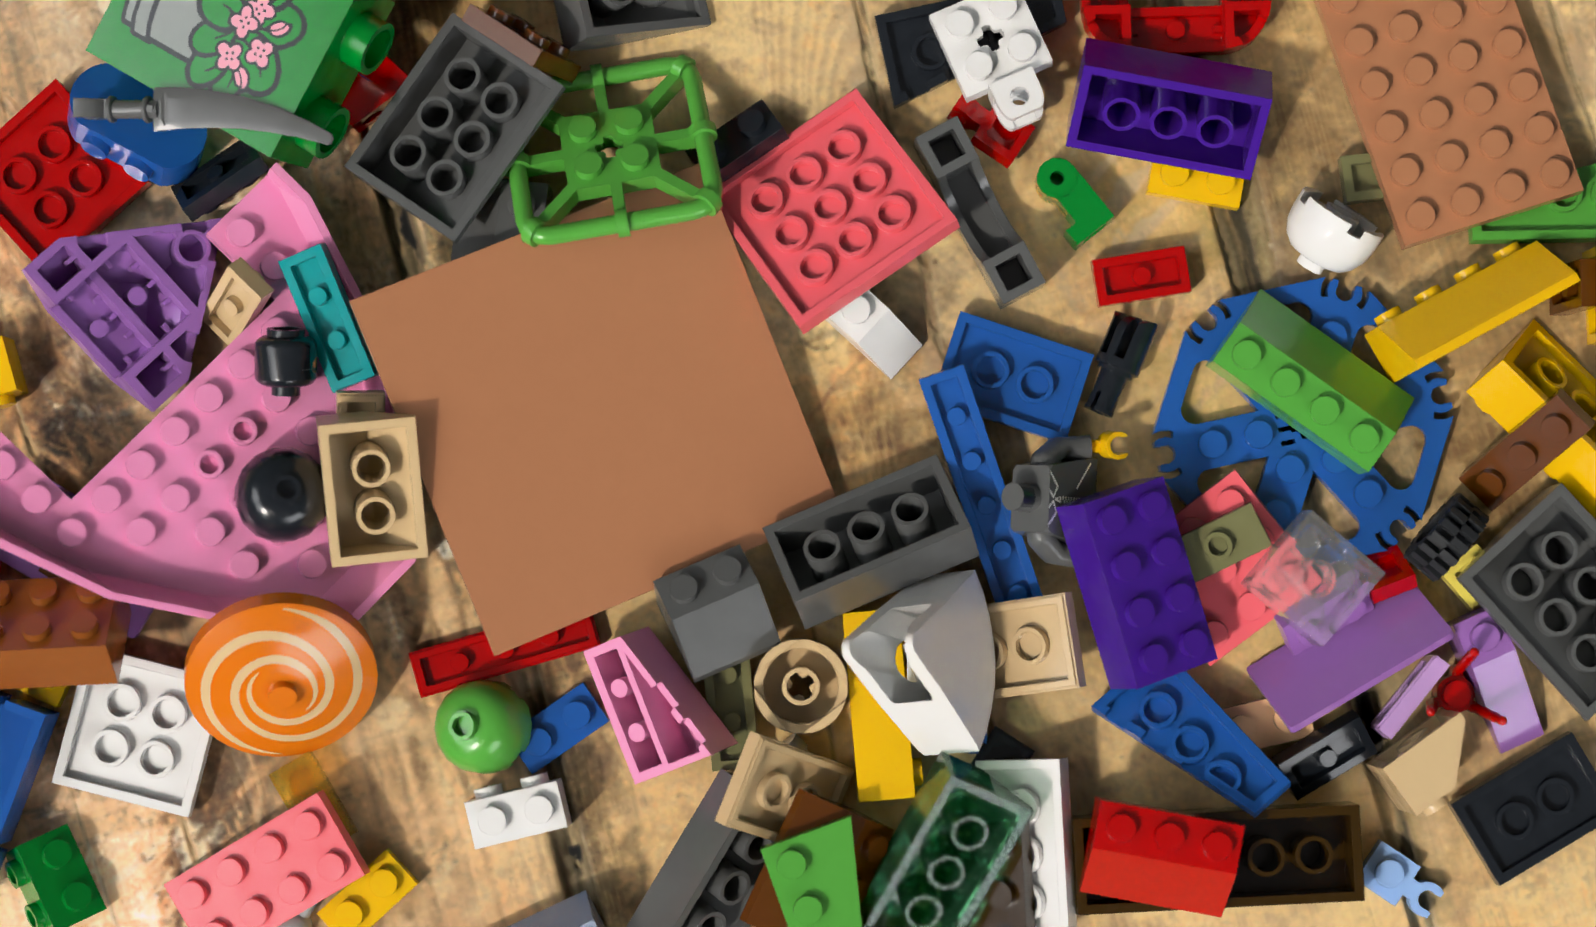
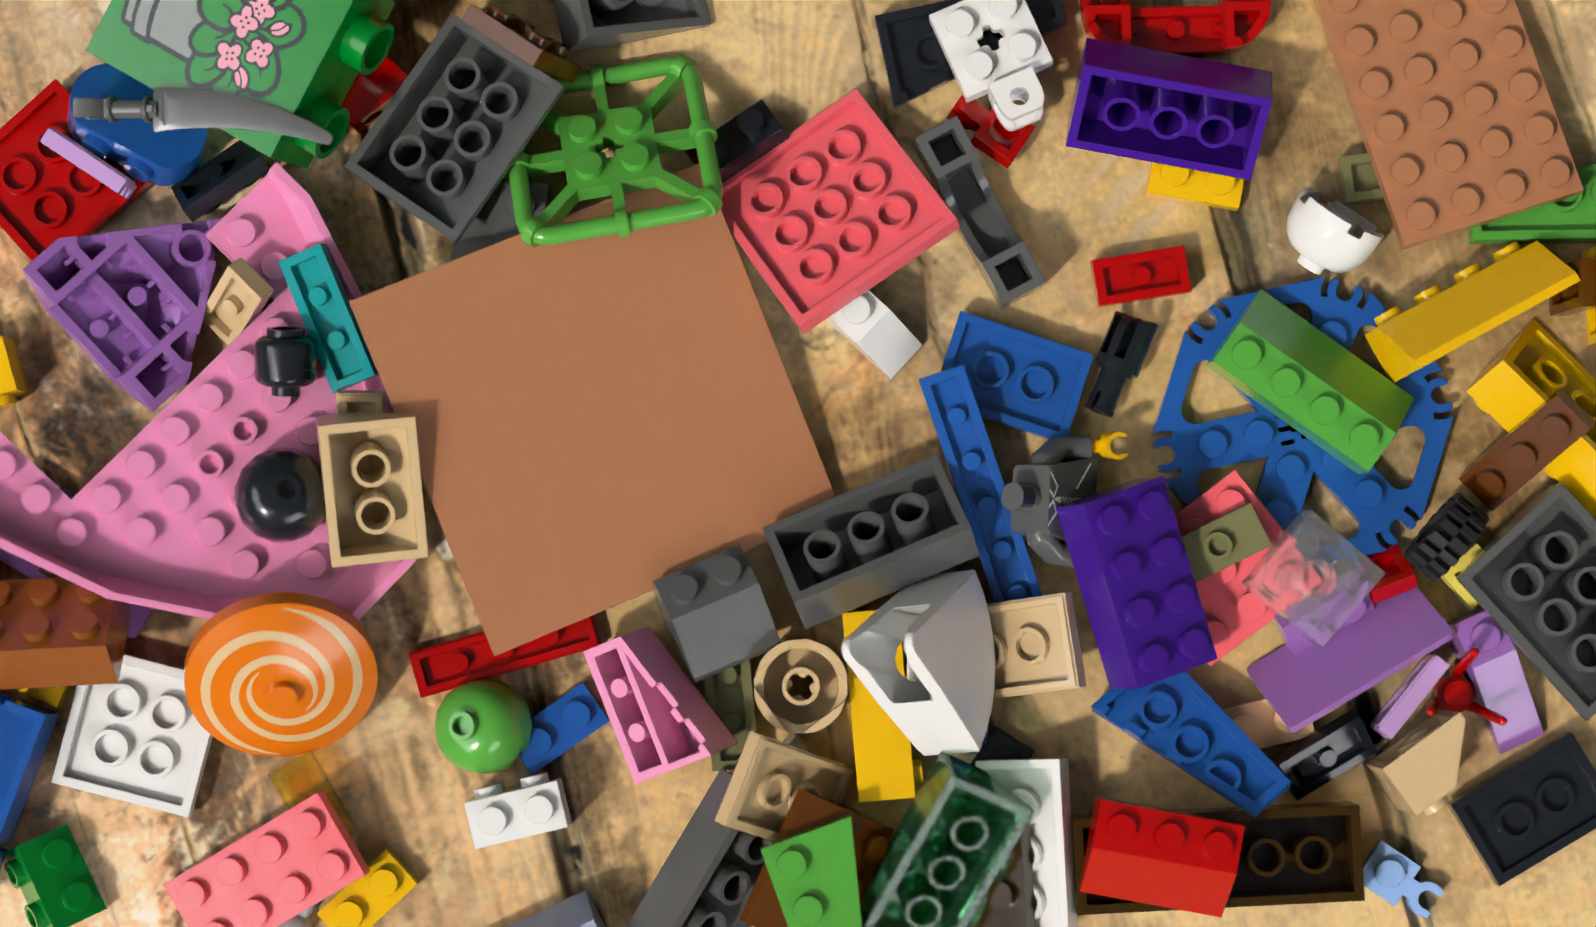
(89, 162): none -> lavender tile
(1066, 188): green leg -> none

